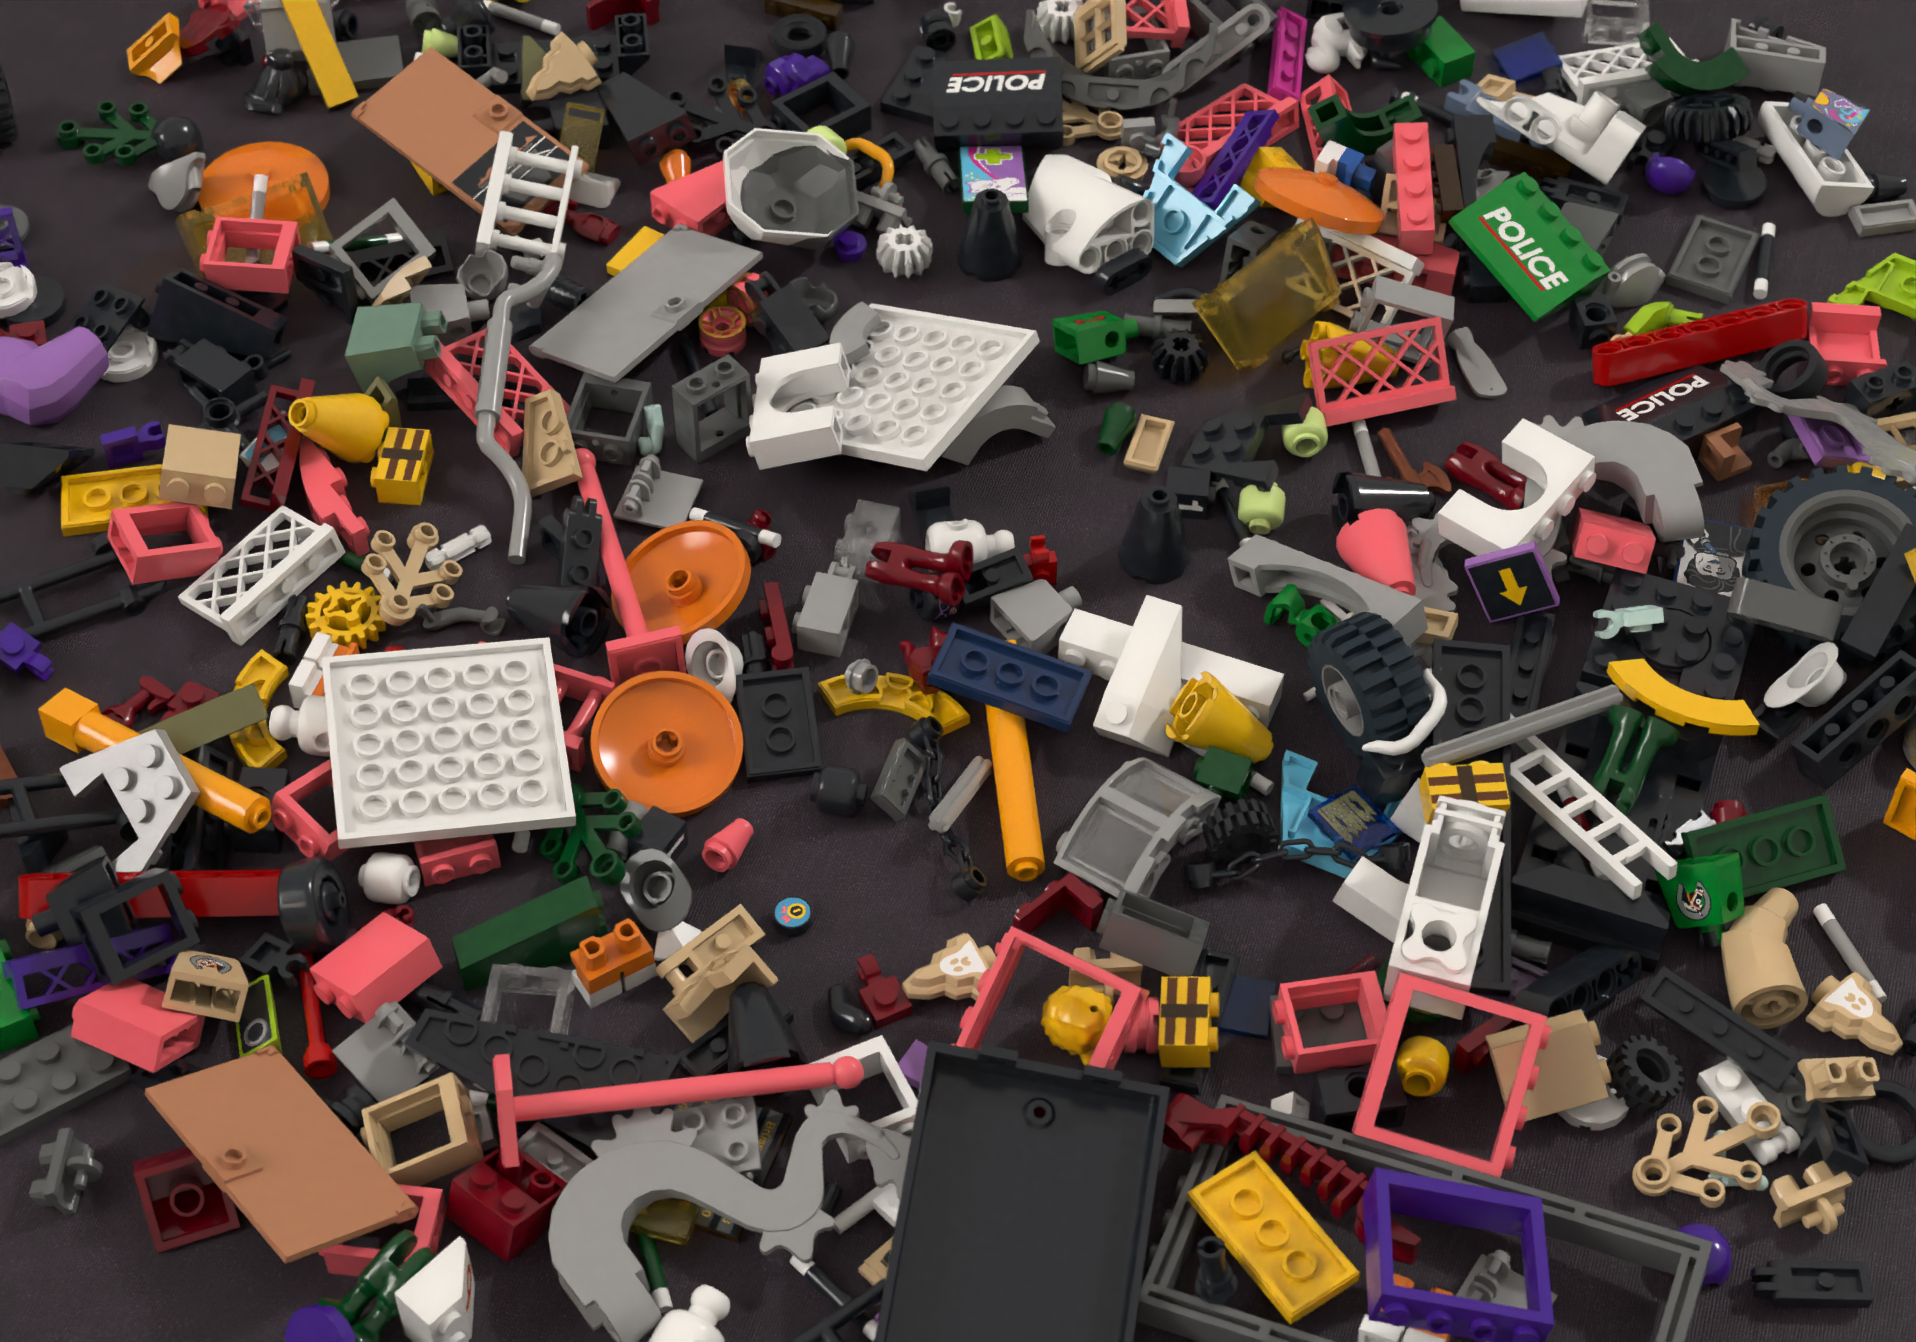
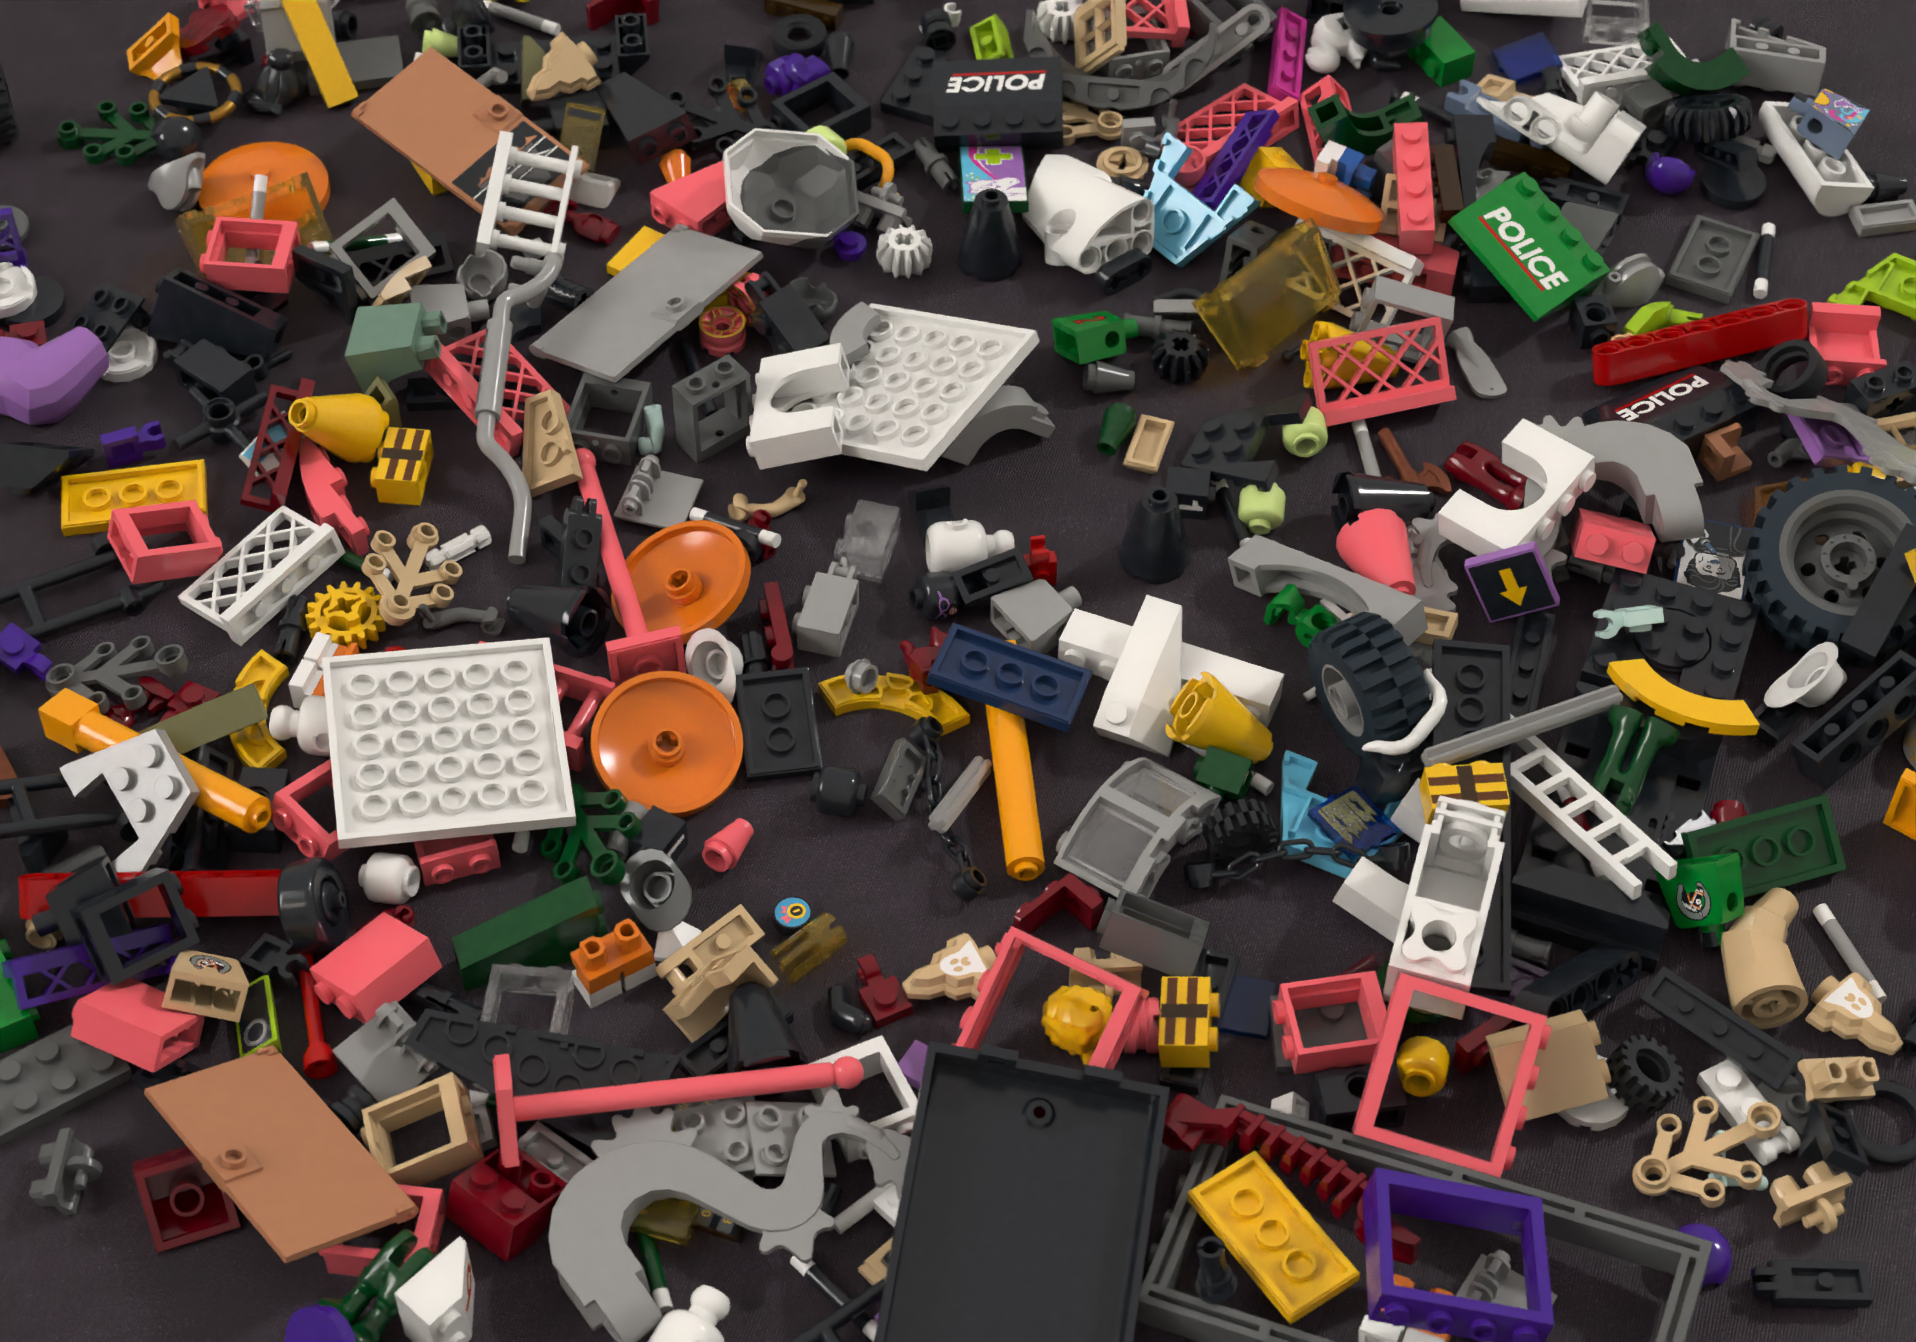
(114, 668): none -> dark grey plant
(195, 93): none -> black piece
(199, 466): tan brick -> none
(772, 1136): none -> light grey hinge
(790, 499): none -> tan piece
(817, 940): none -> clear yellow arm
(900, 558): dark red piece -> none
(1785, 609): dark grey beam -> none

